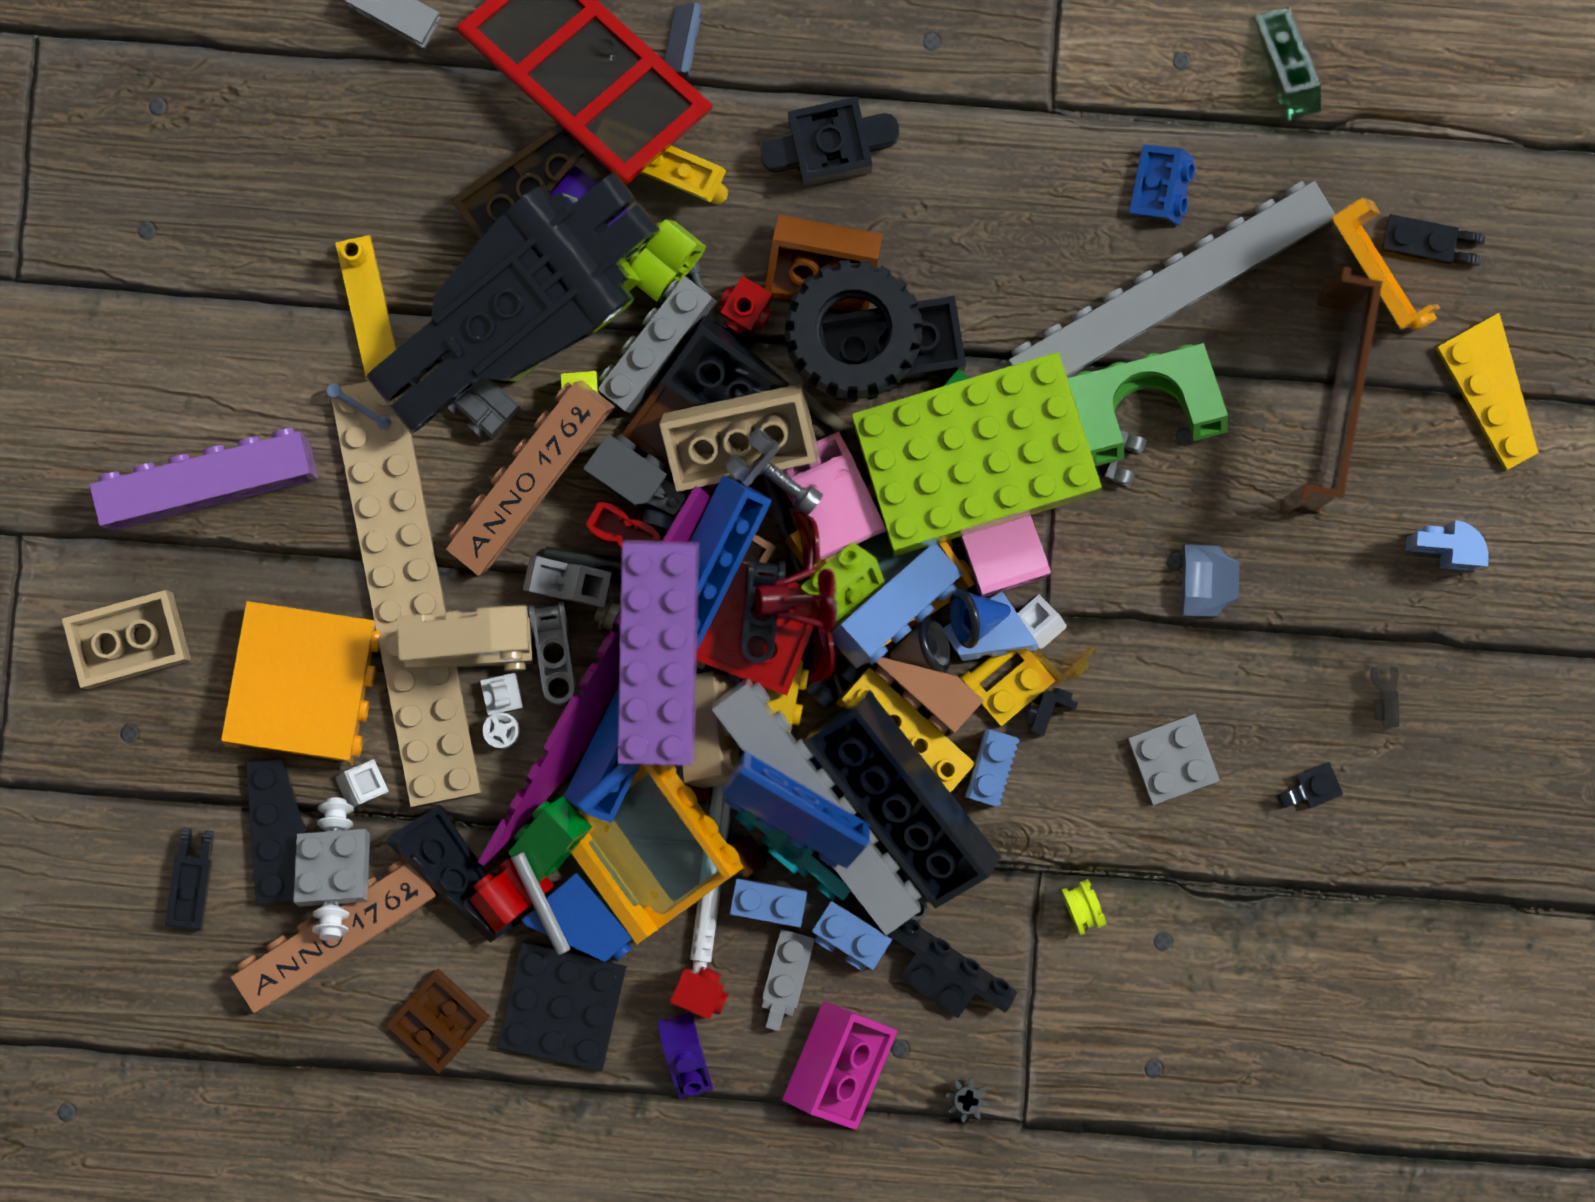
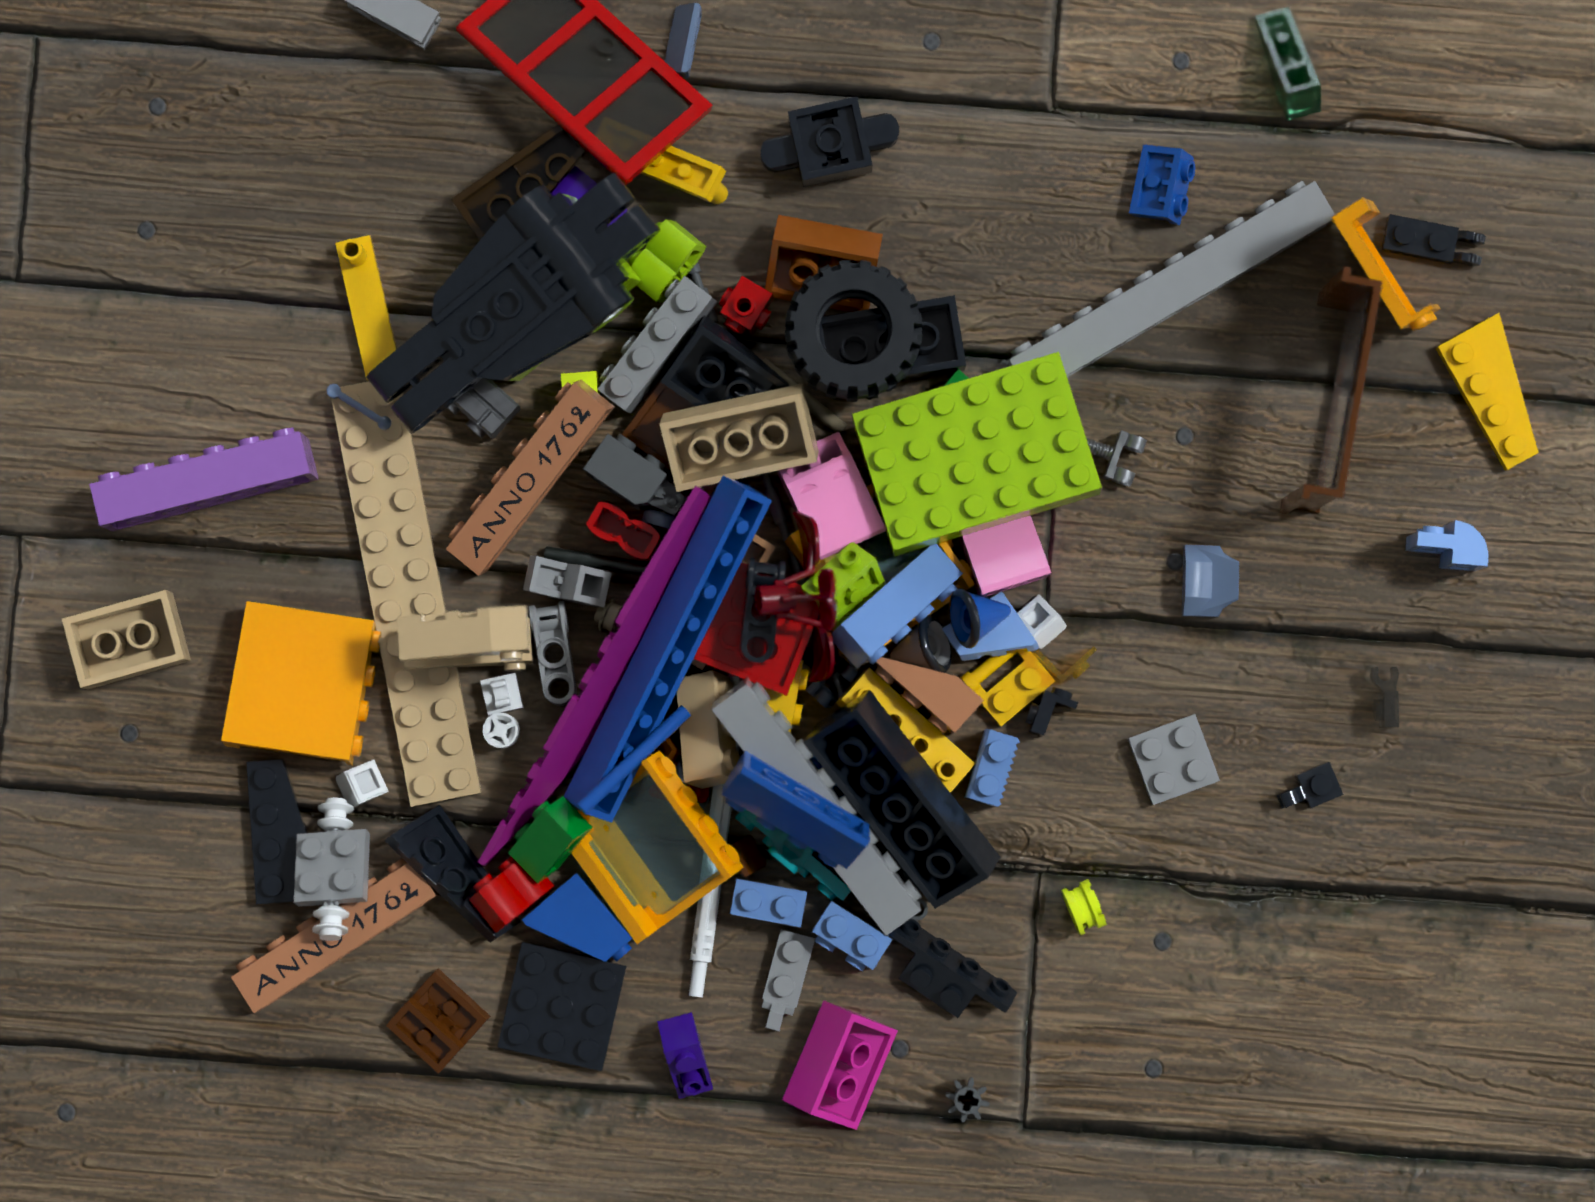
(190, 883): black hinge -> none
(540, 903): light grey bar -> none
(658, 652): medium lavender brick -> none
(700, 992): red brick -> none
(805, 498): flat silver bar -> none
(1180, 373): bright green arch -> none

